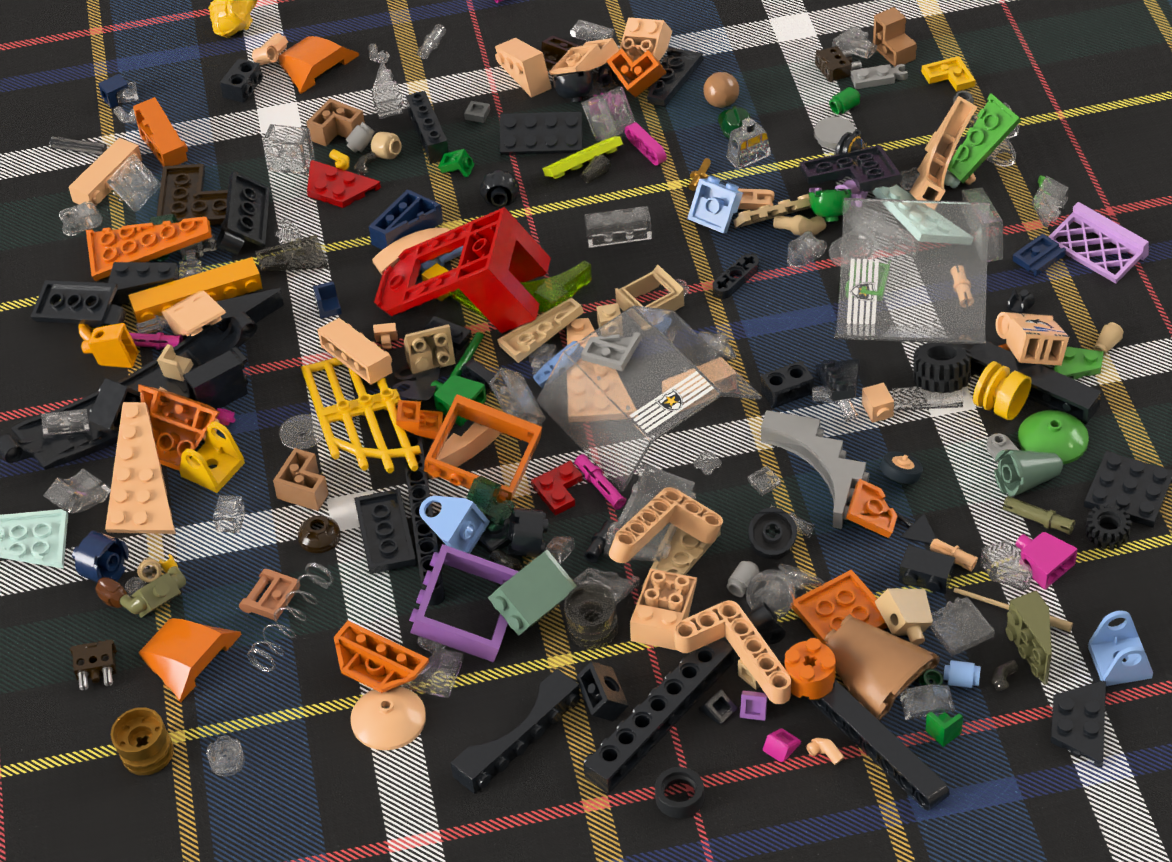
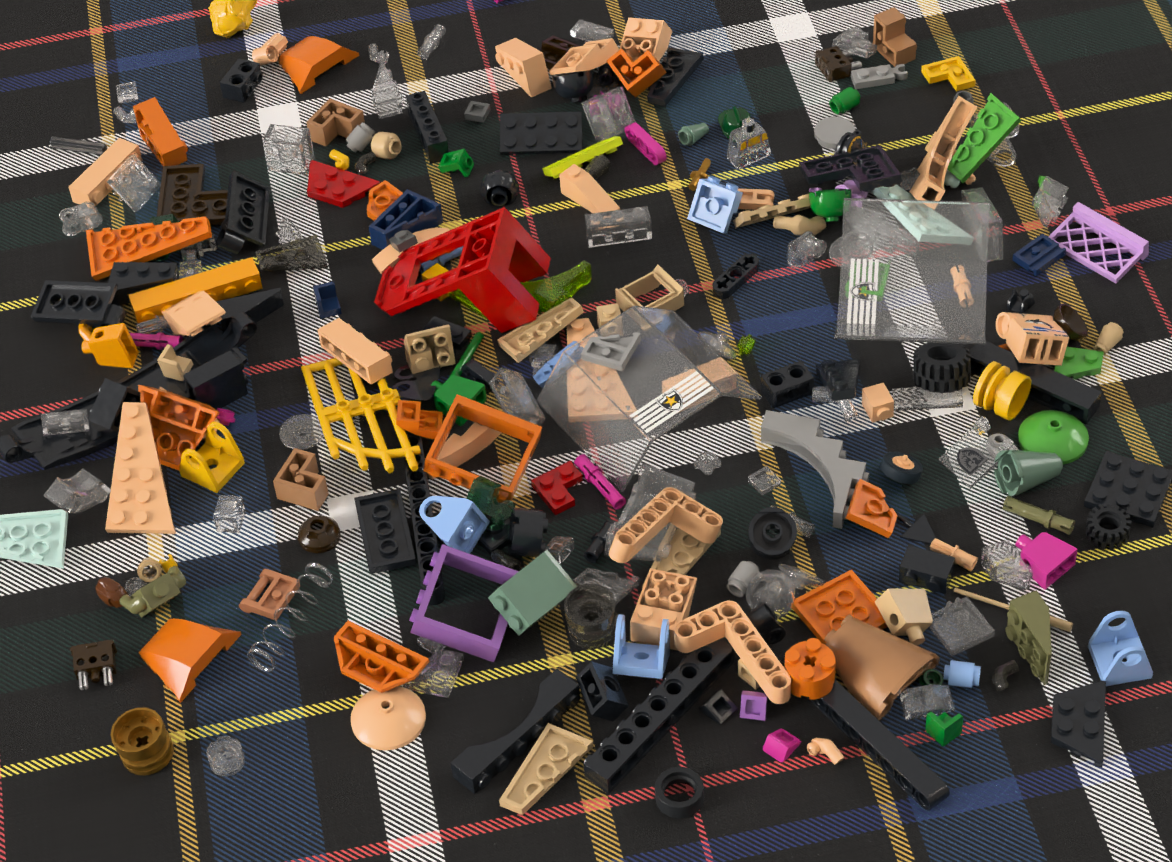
(100, 557): dark blue brick -> none
(110, 87): dark blue panel -> none
(381, 198): none -> orange plate
(385, 334): light nougat tile -> none
(403, 240): none -> dark grey plate
(543, 767): none -> tan wing
(585, 190): none -> light nougat slope
(638, 658): none -> light blue hose
(690, 134): none -> sand green cone
(721, 89): medium nougat piece -> none
(746, 344): none -> clear neon green plate
(973, 455): none -> clear flag
(1070, 322): none -> dark brown piece

